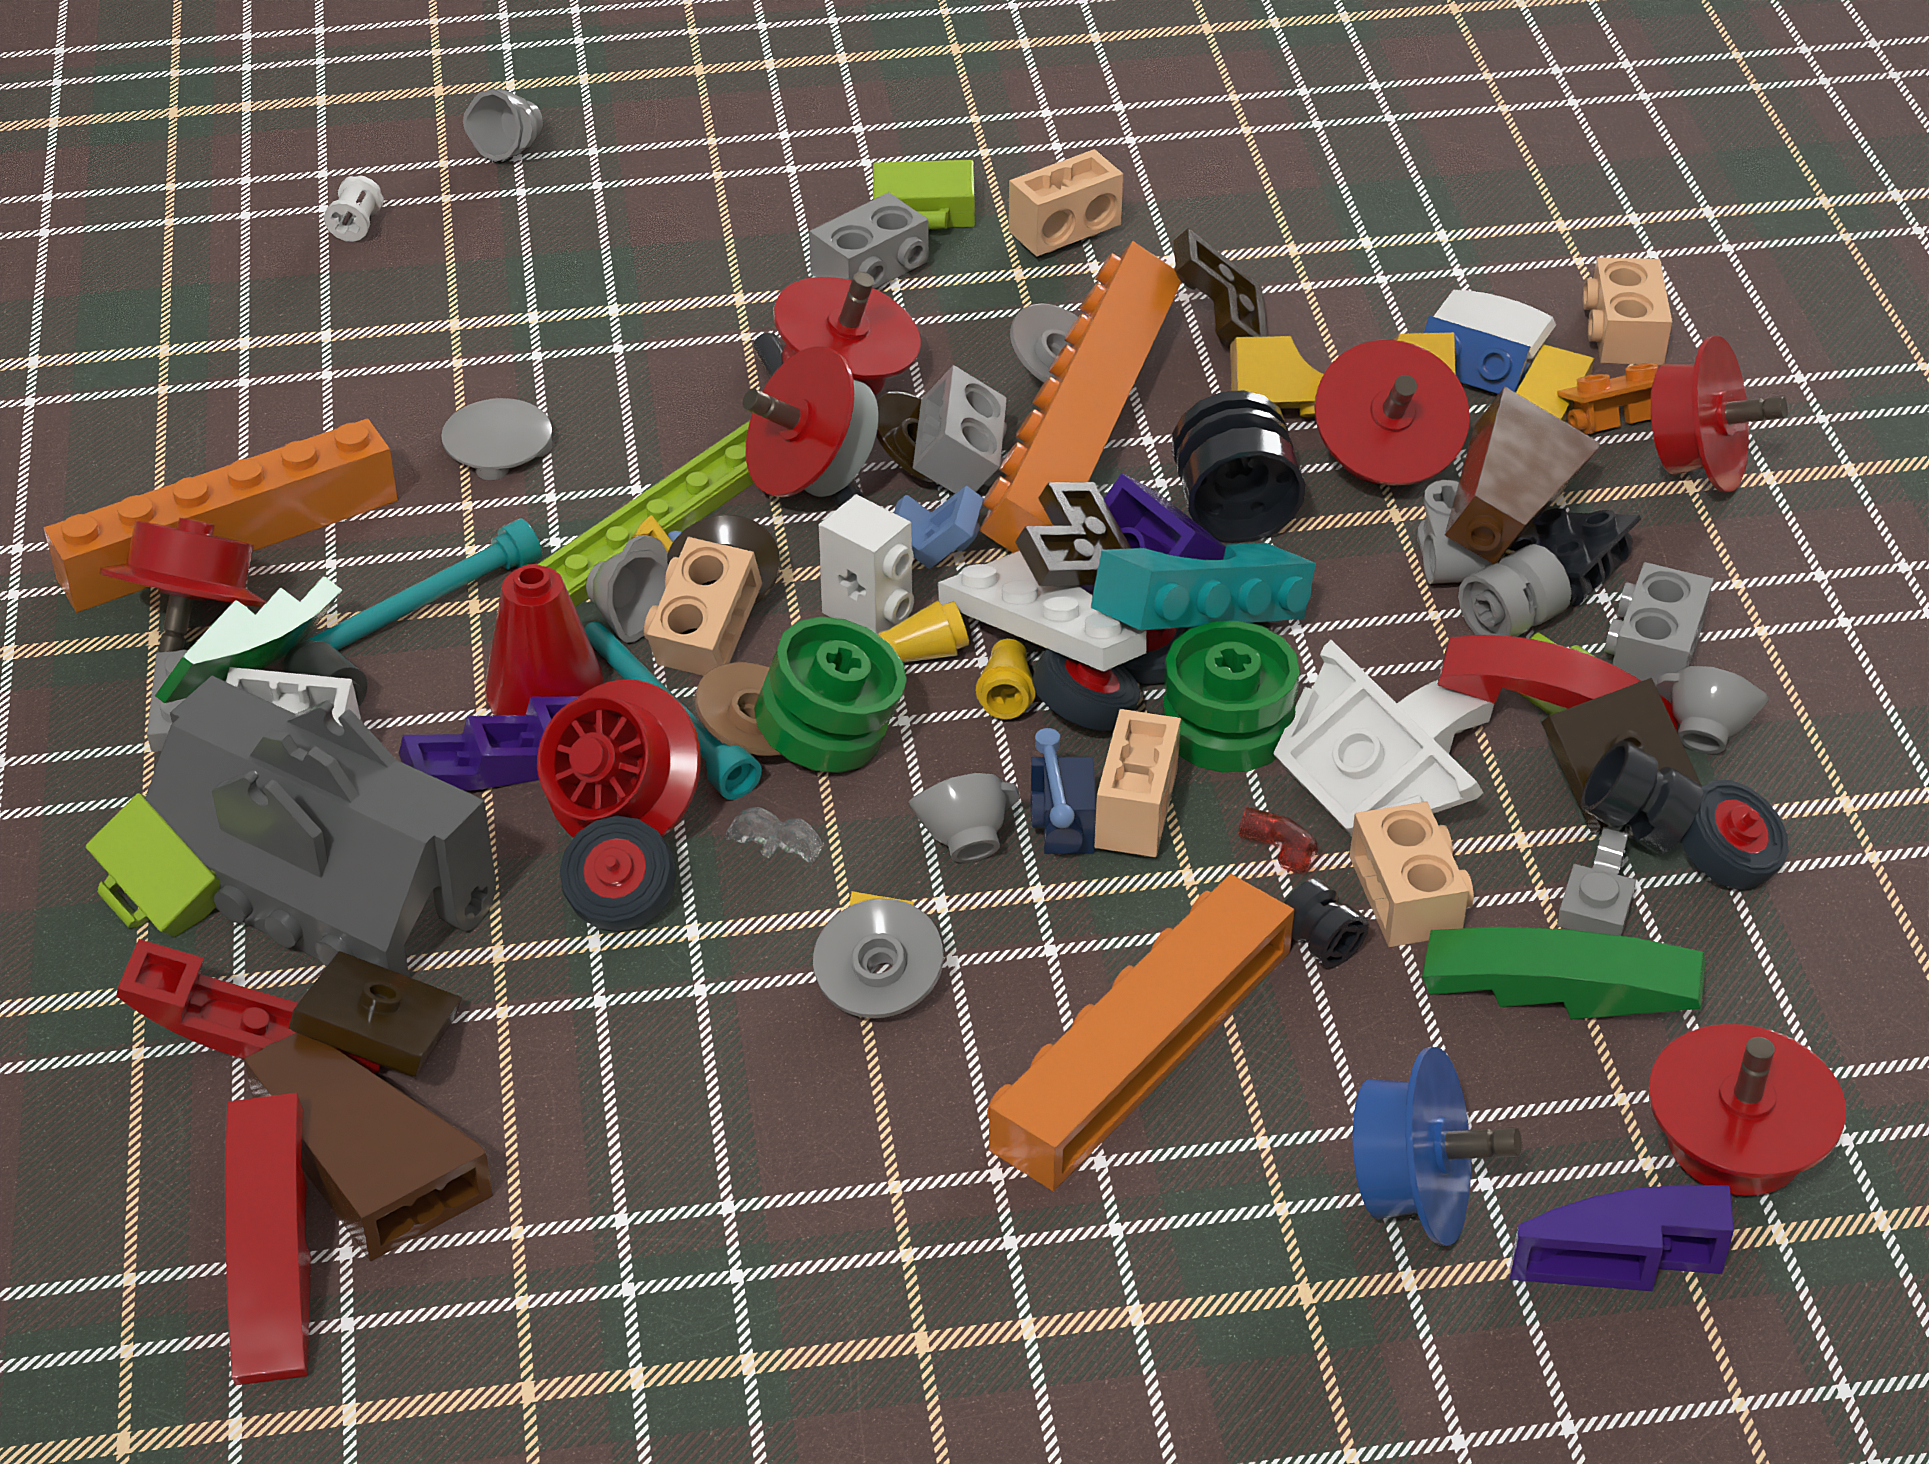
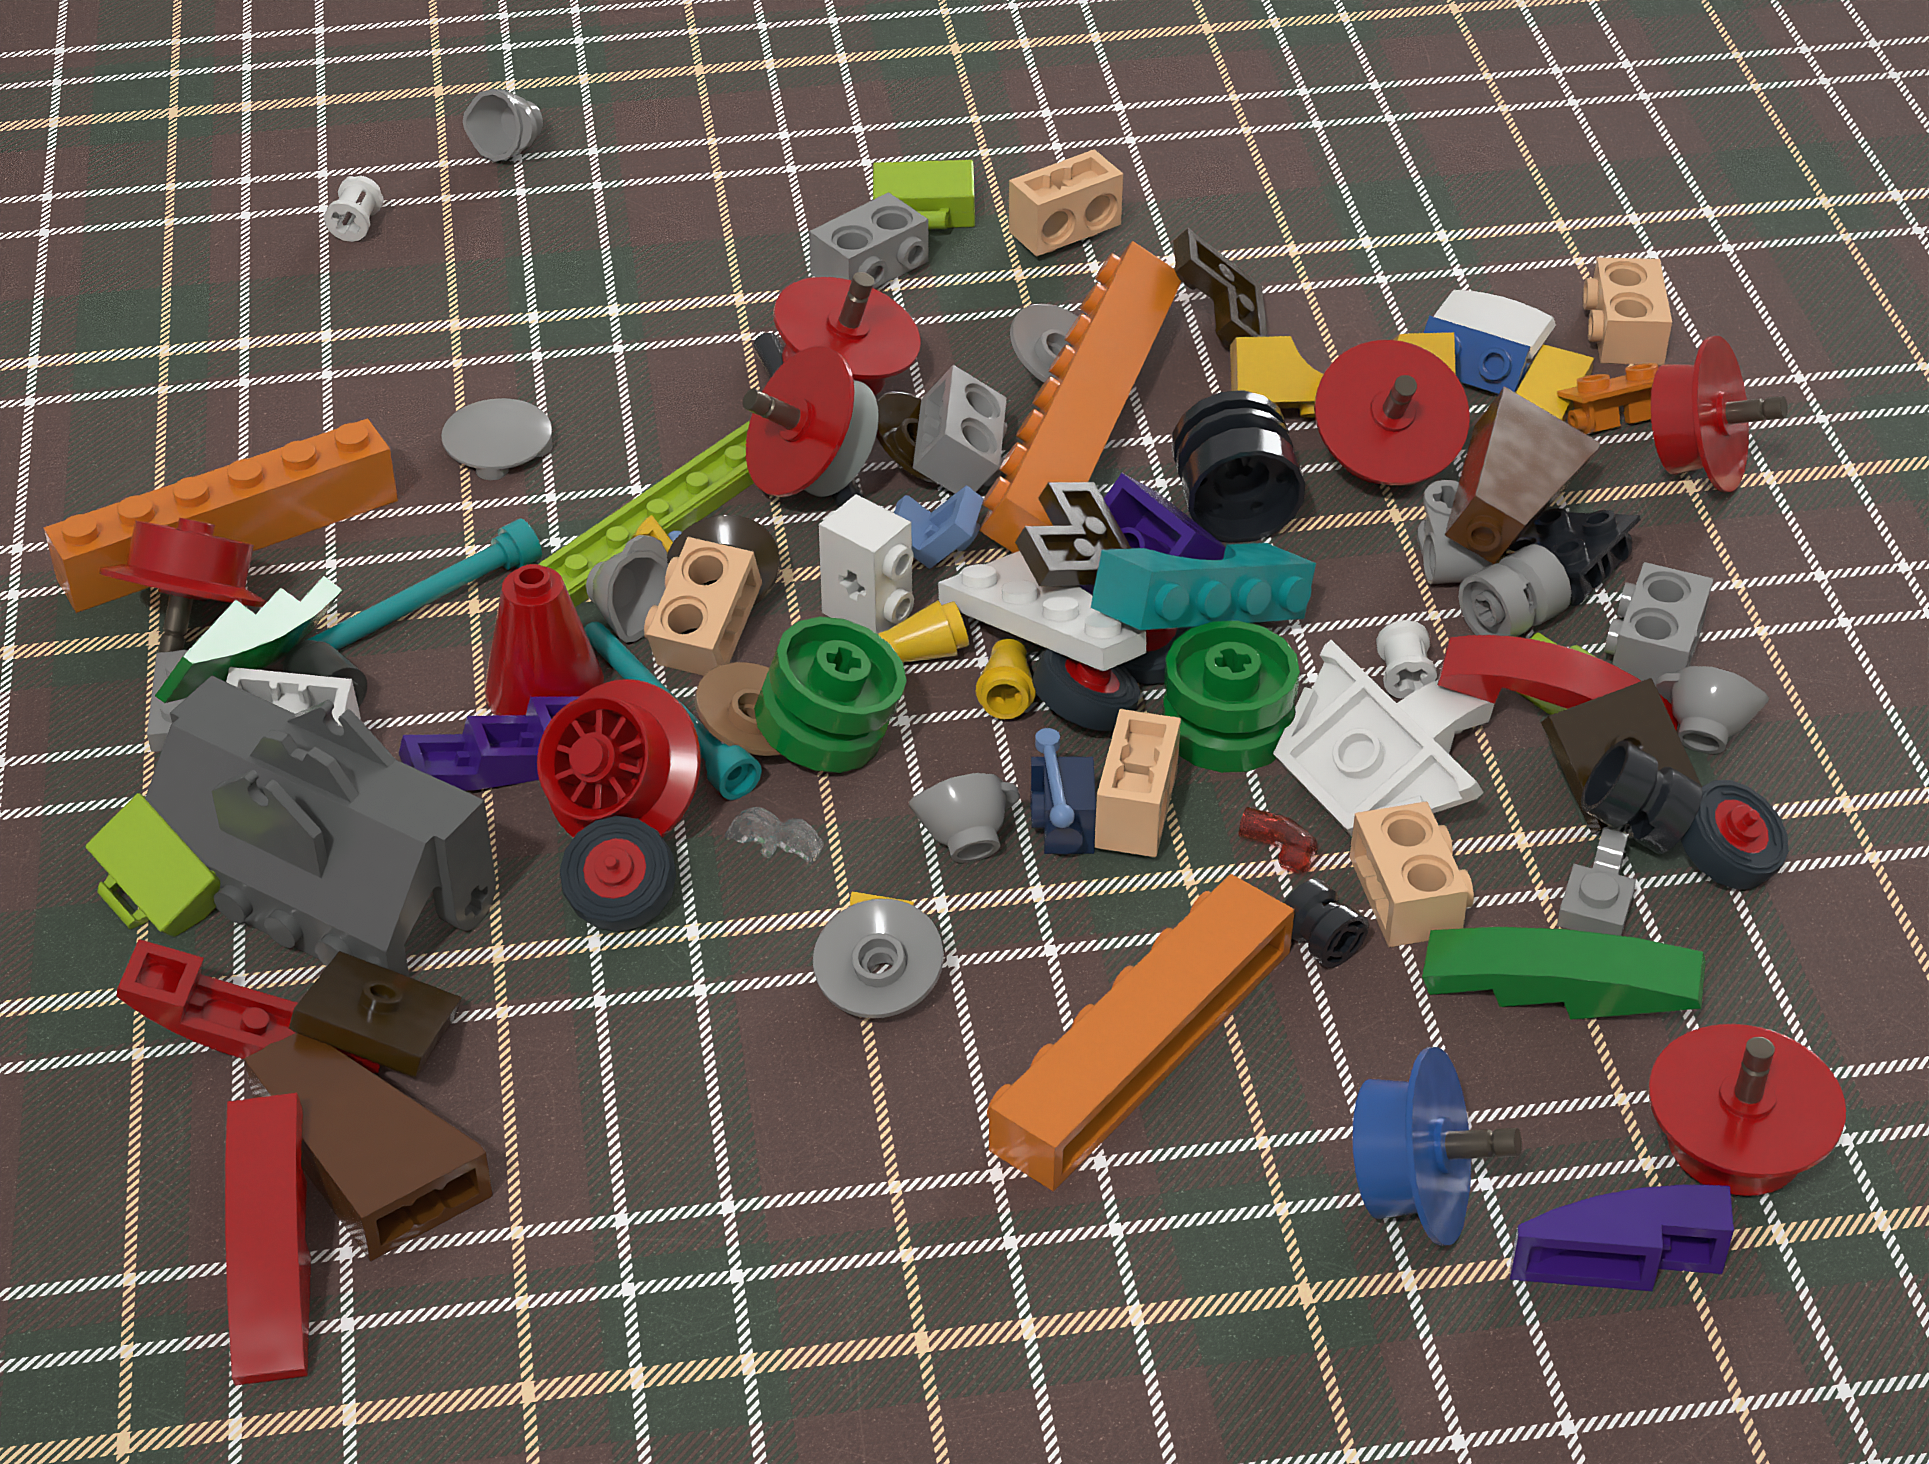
(1405, 651): none -> white bush

